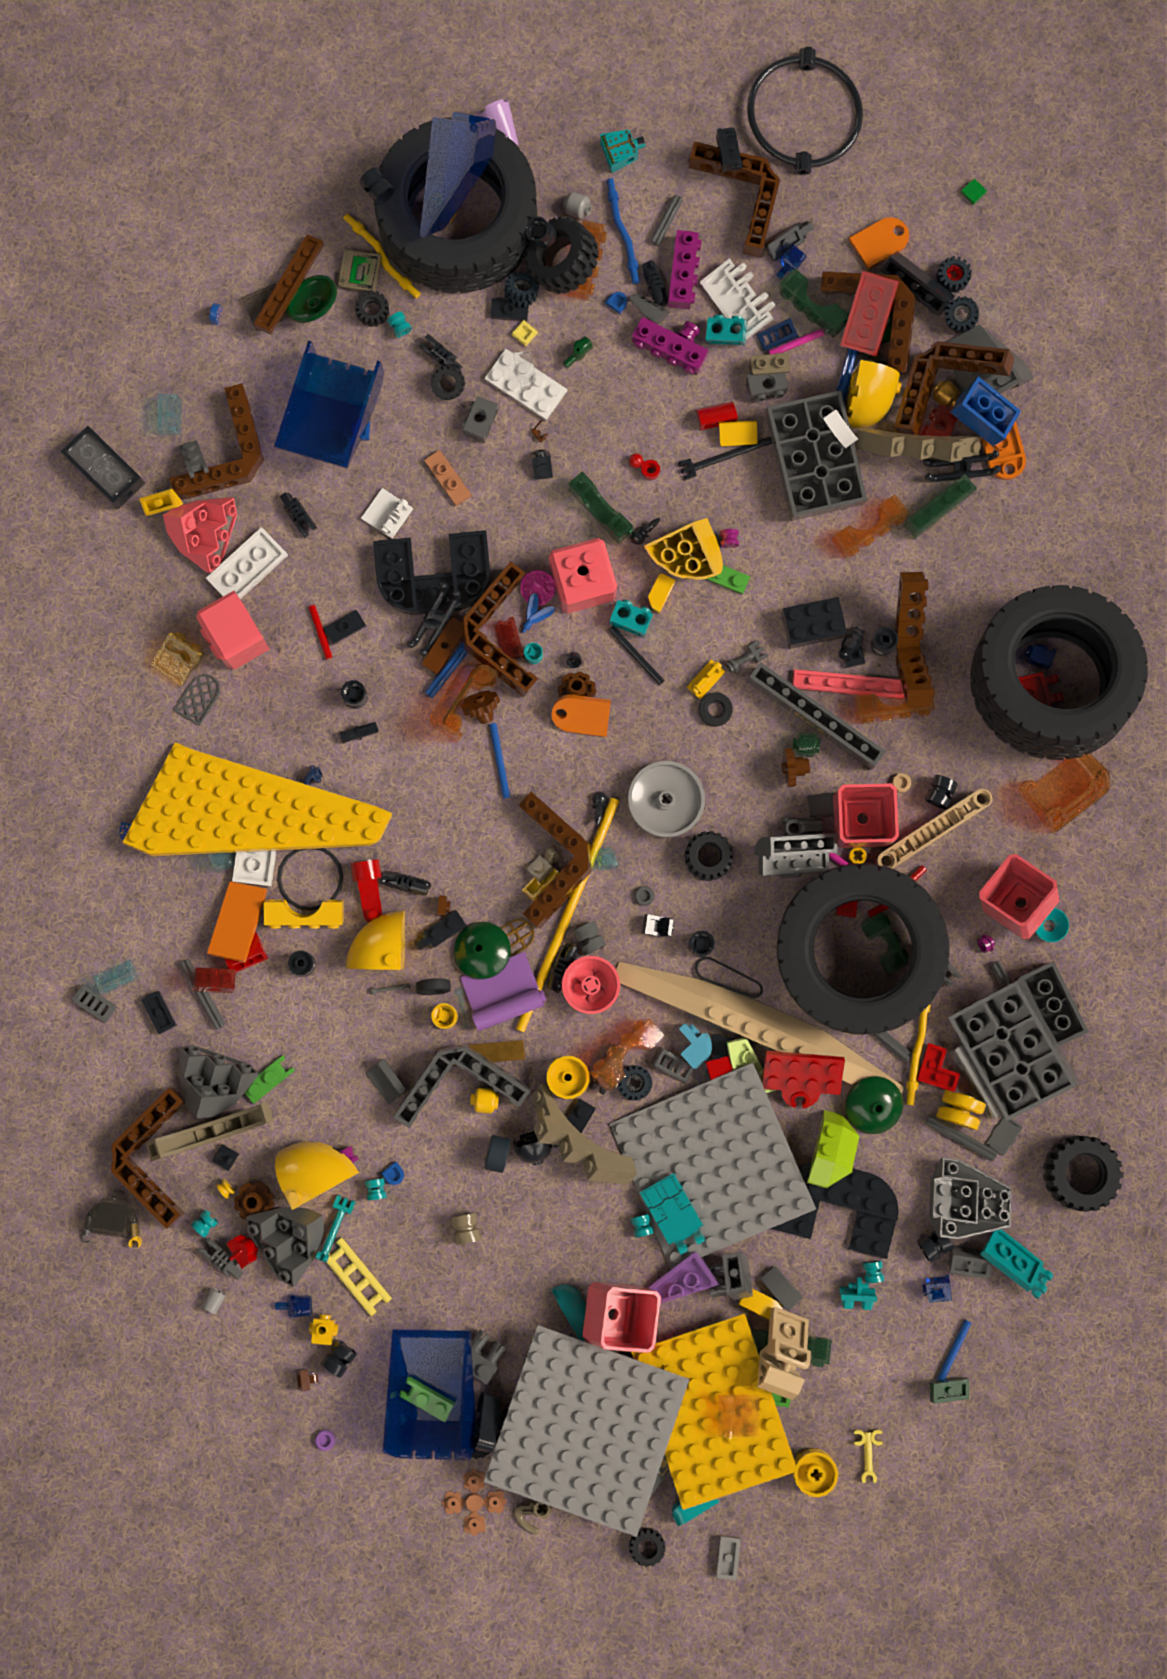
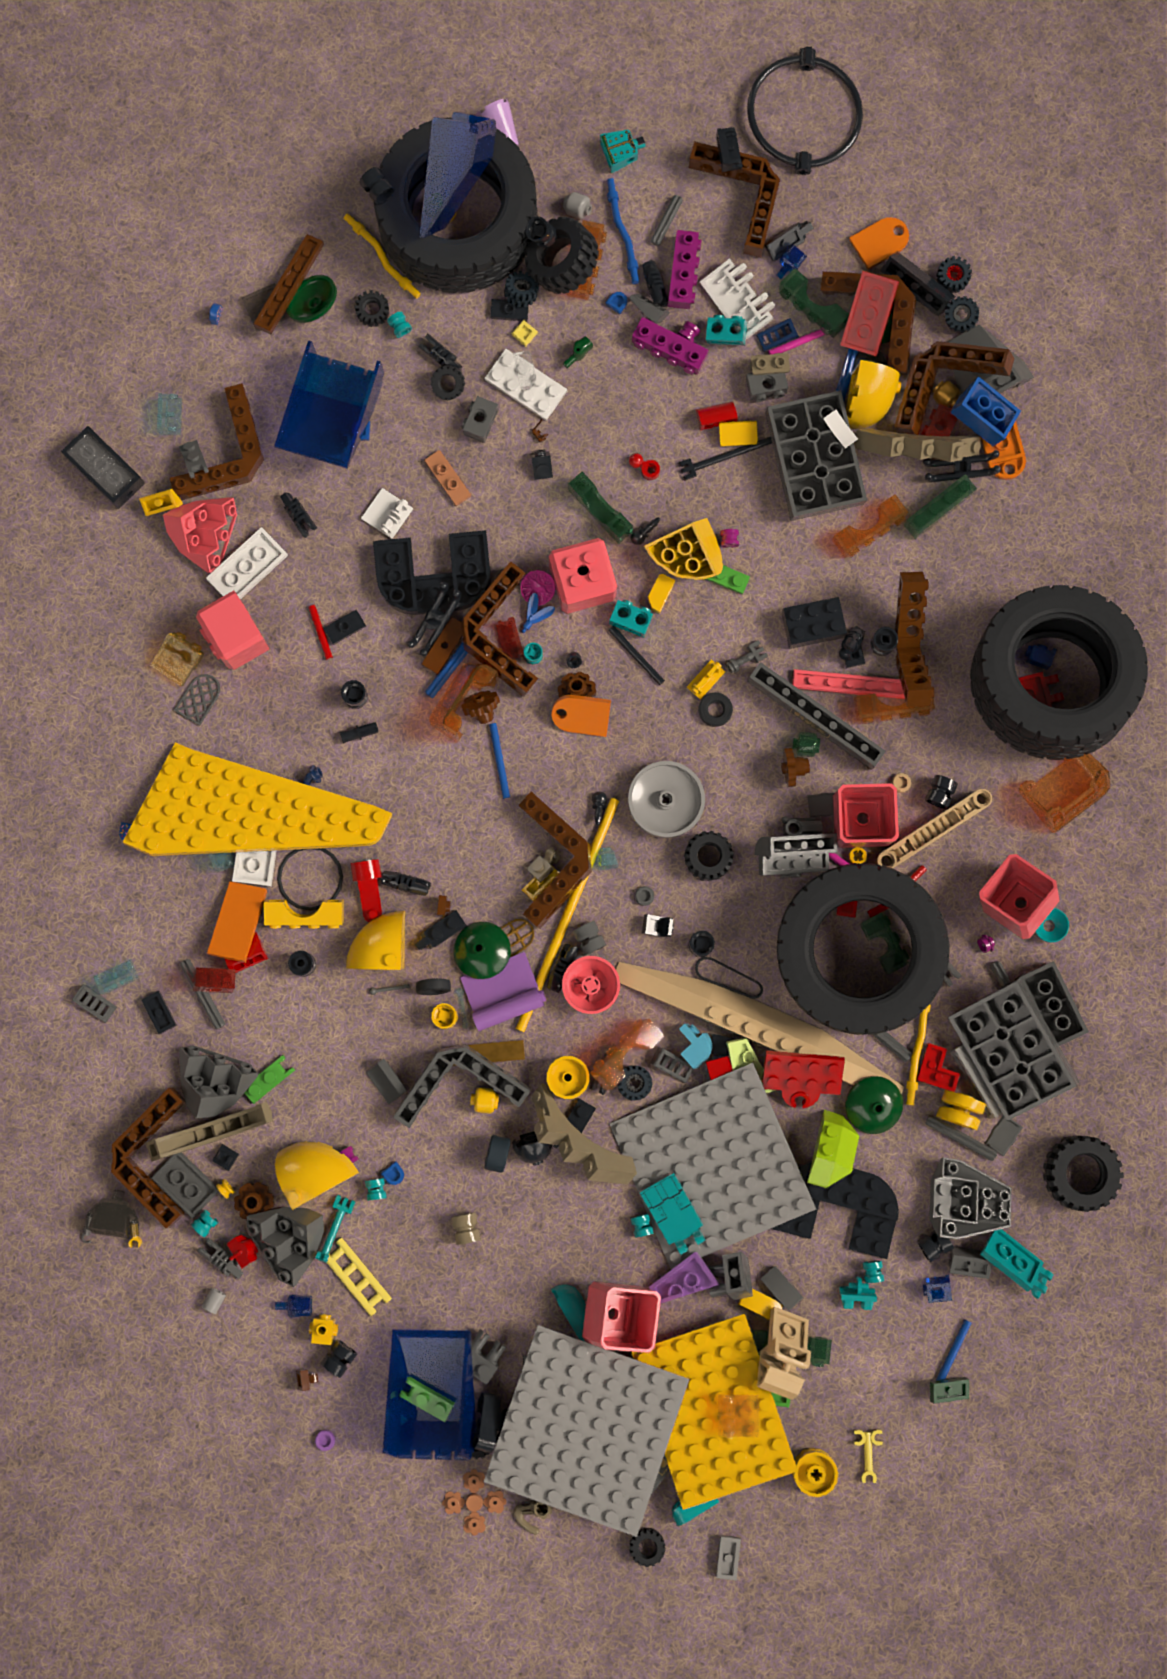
(185, 1184): none -> dark grey tile
(359, 271): dark tan tile -> none
(973, 191): green tile -> none

